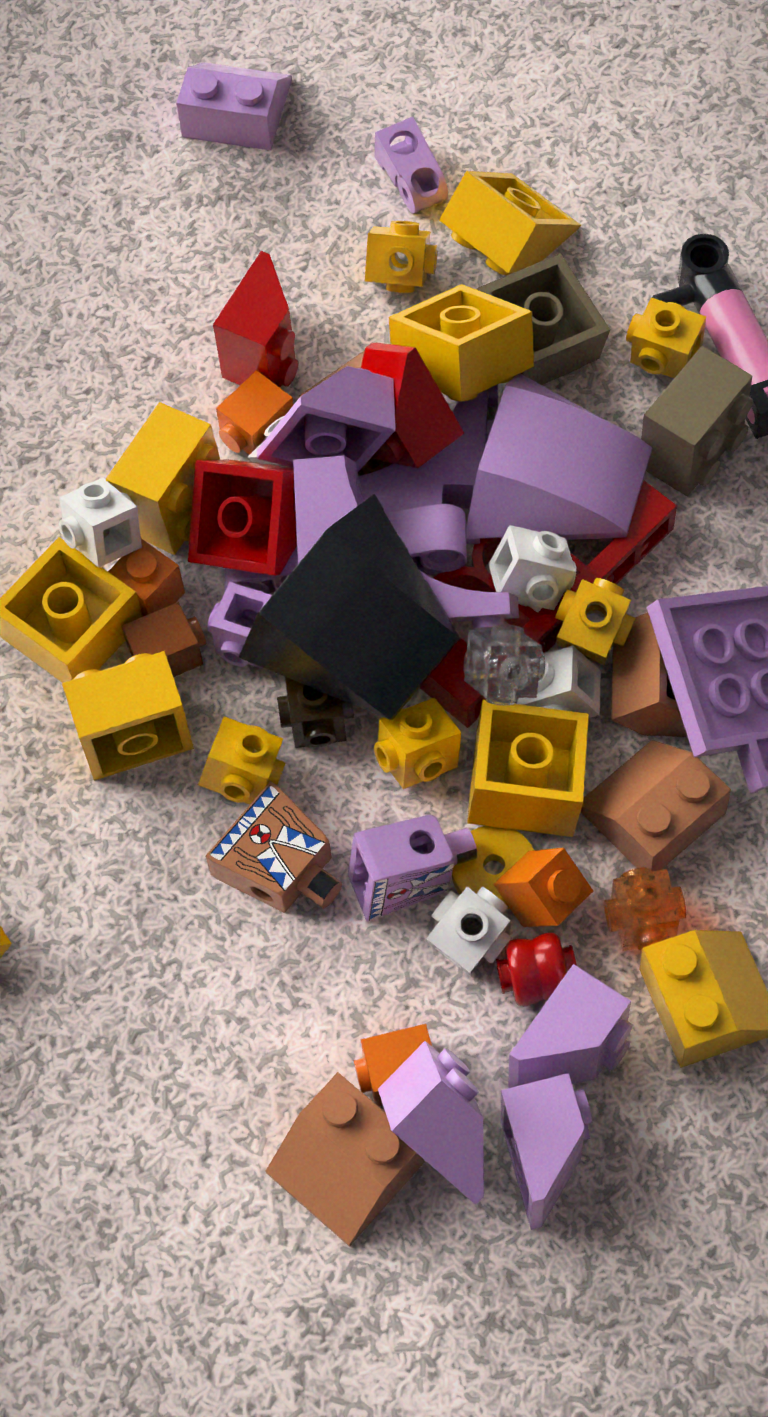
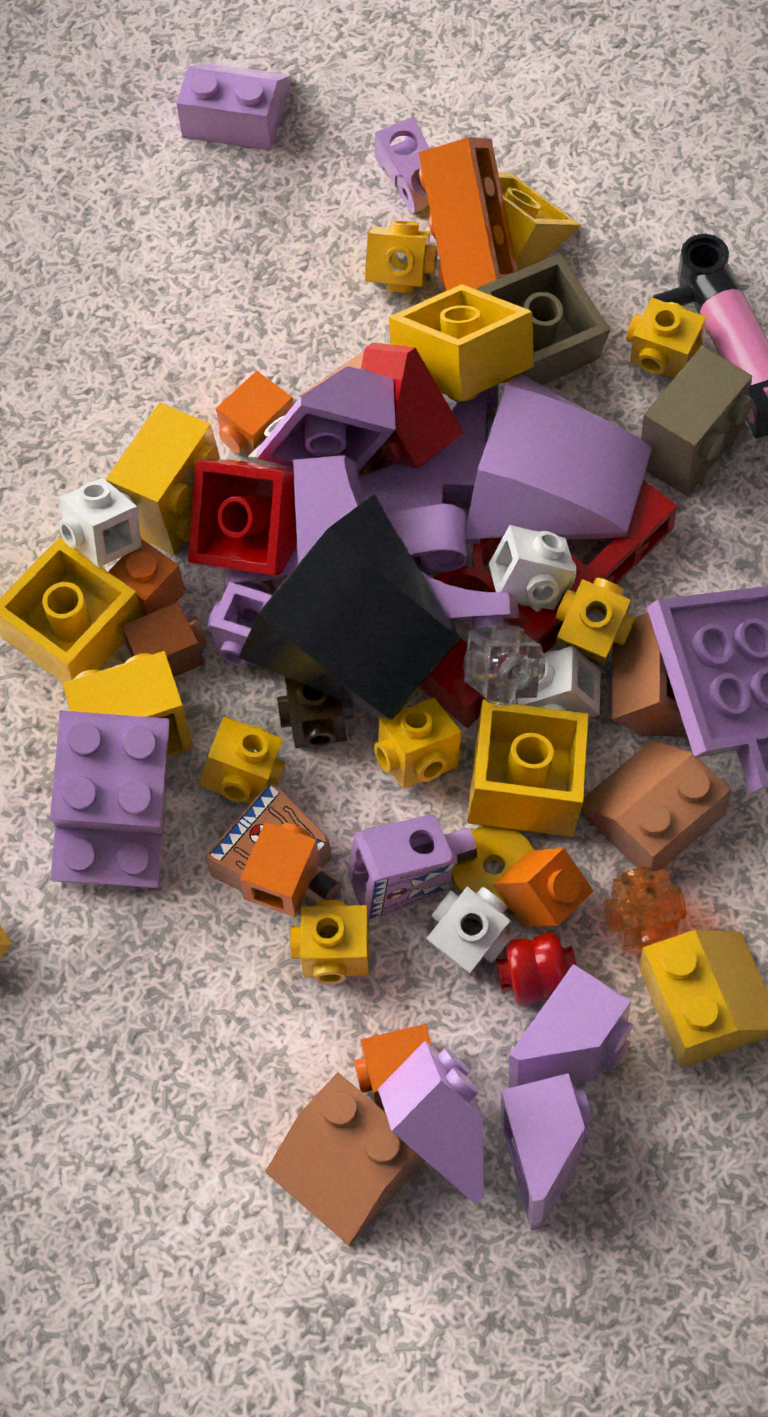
(109, 799): none -> lavender bracket
(256, 328): red slope -> none
(280, 868): none -> orange brick
(332, 941): none -> yellow brick
(467, 213): none -> orange brick

